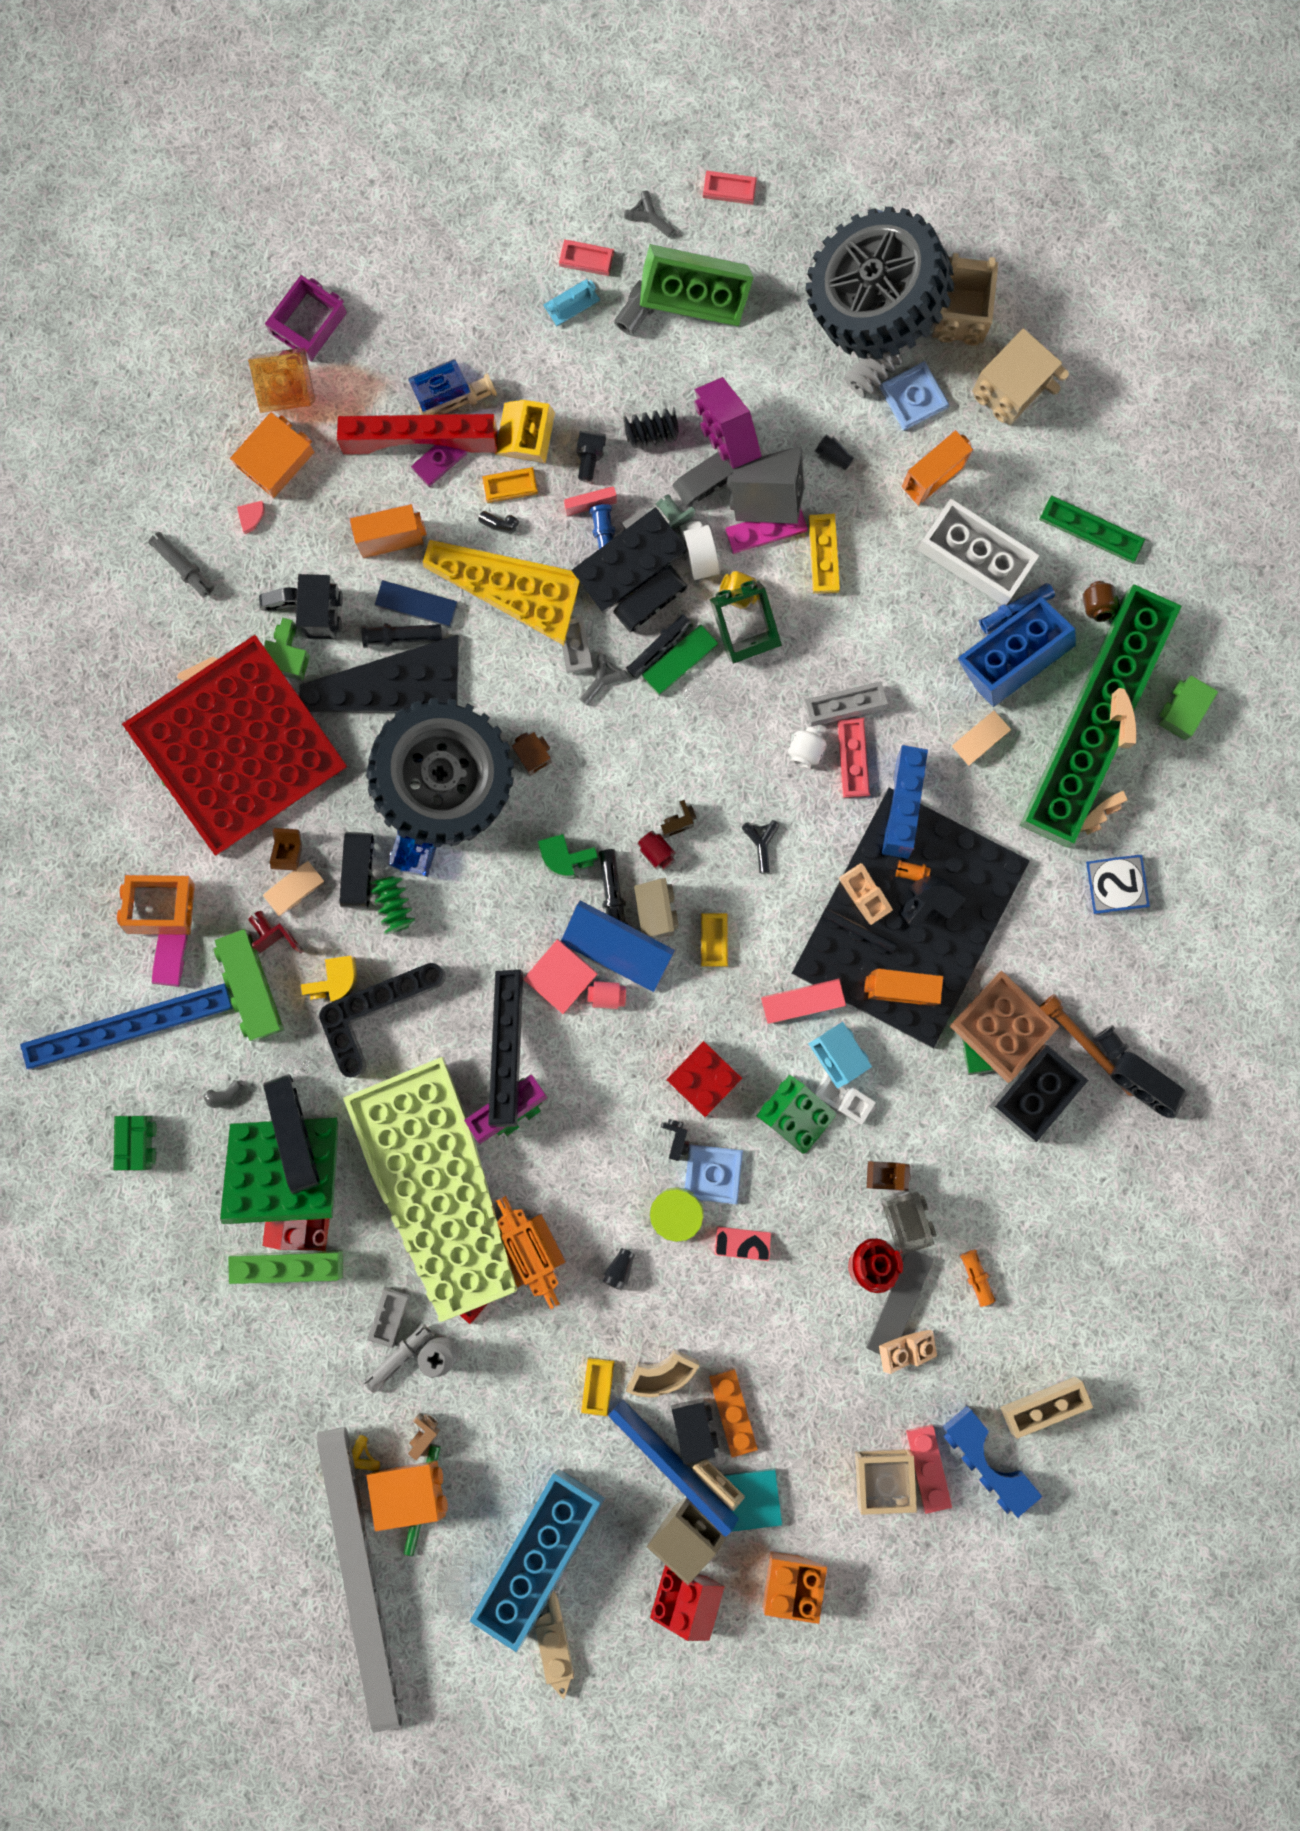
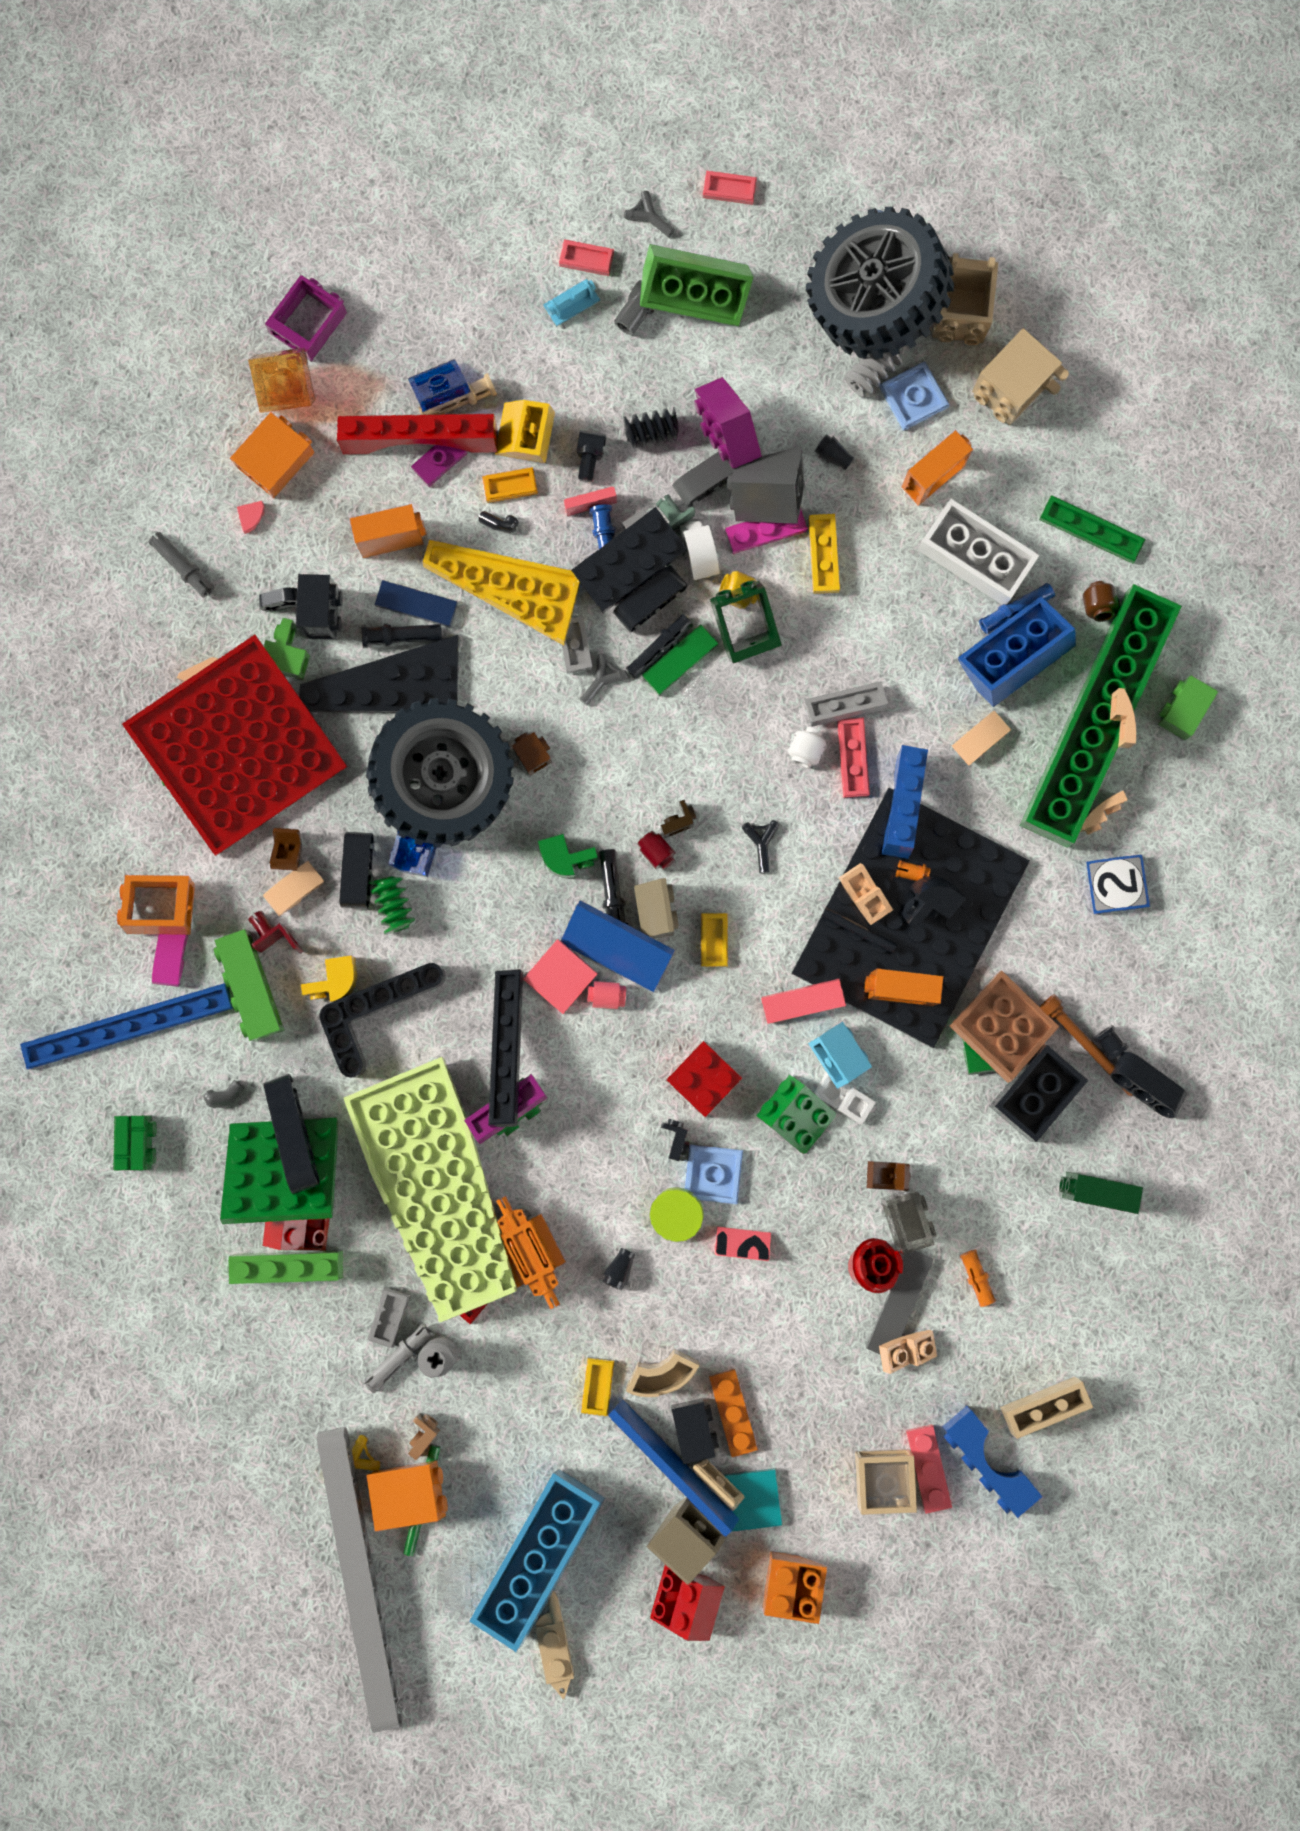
(1101, 1192): none -> dark green window

